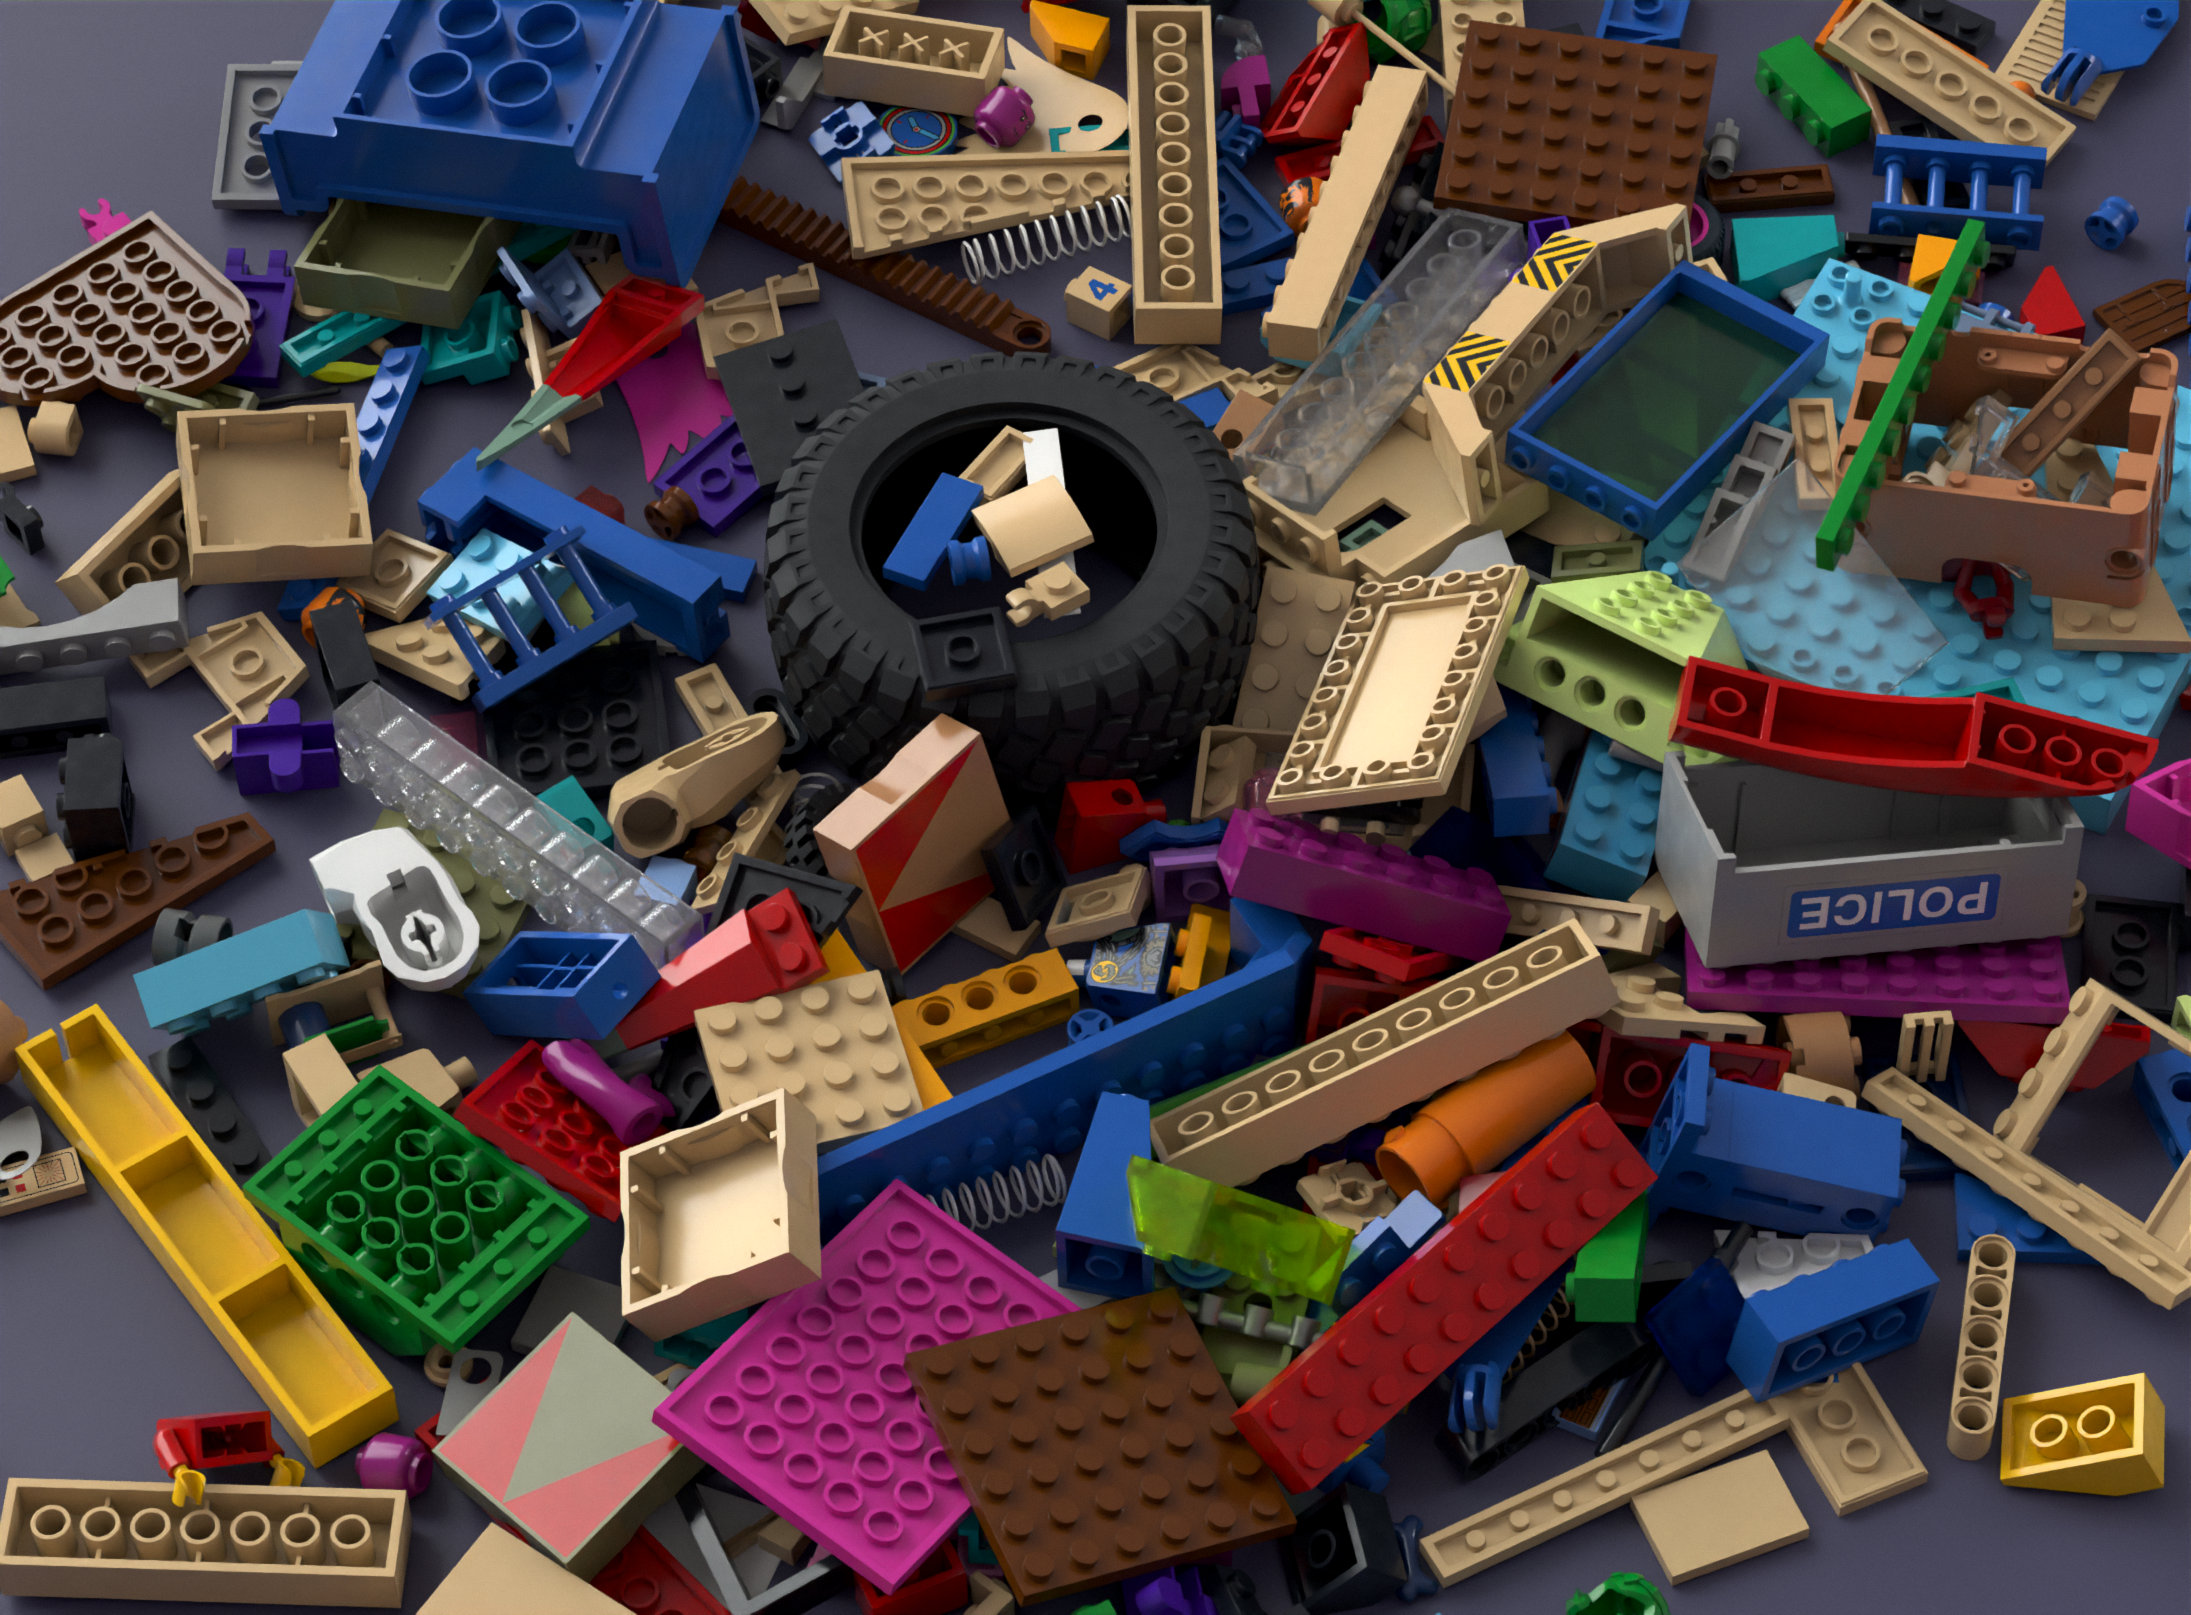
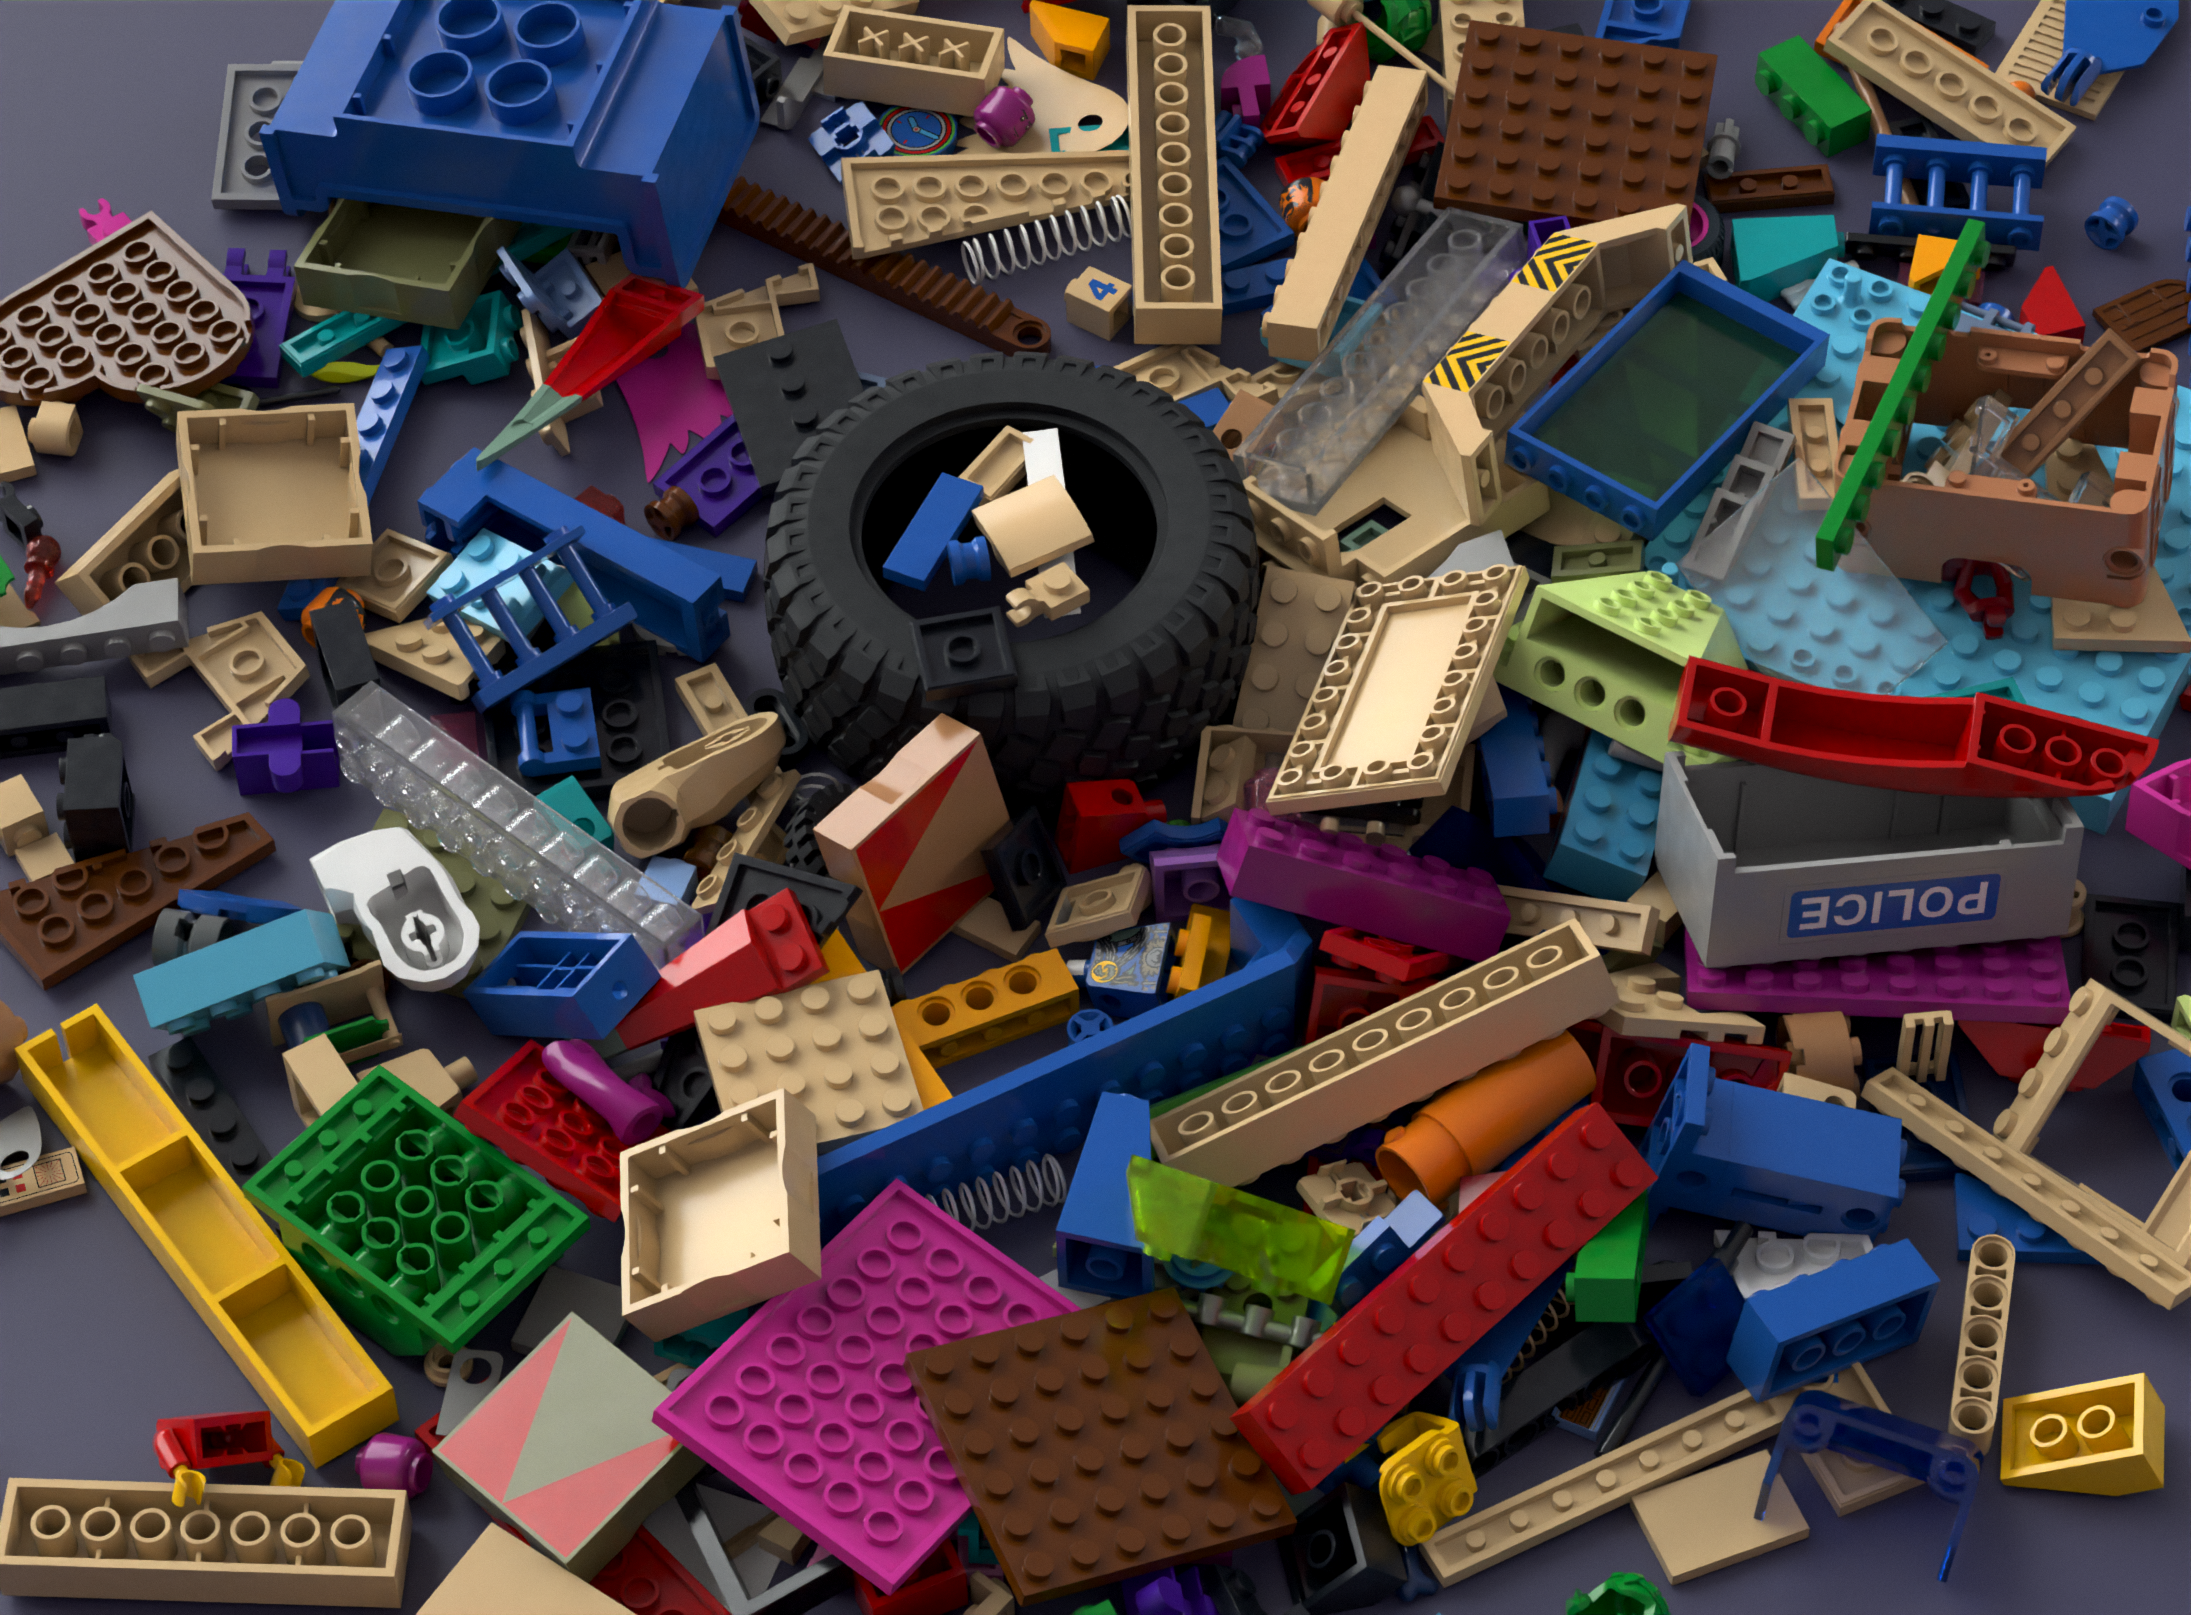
(42, 555): none -> clear red bar
(234, 906): none -> blue tile
(570, 726): none -> blue plate
(1425, 1478): none -> yellow piece
(1886, 1440): none -> clear blue windscreen

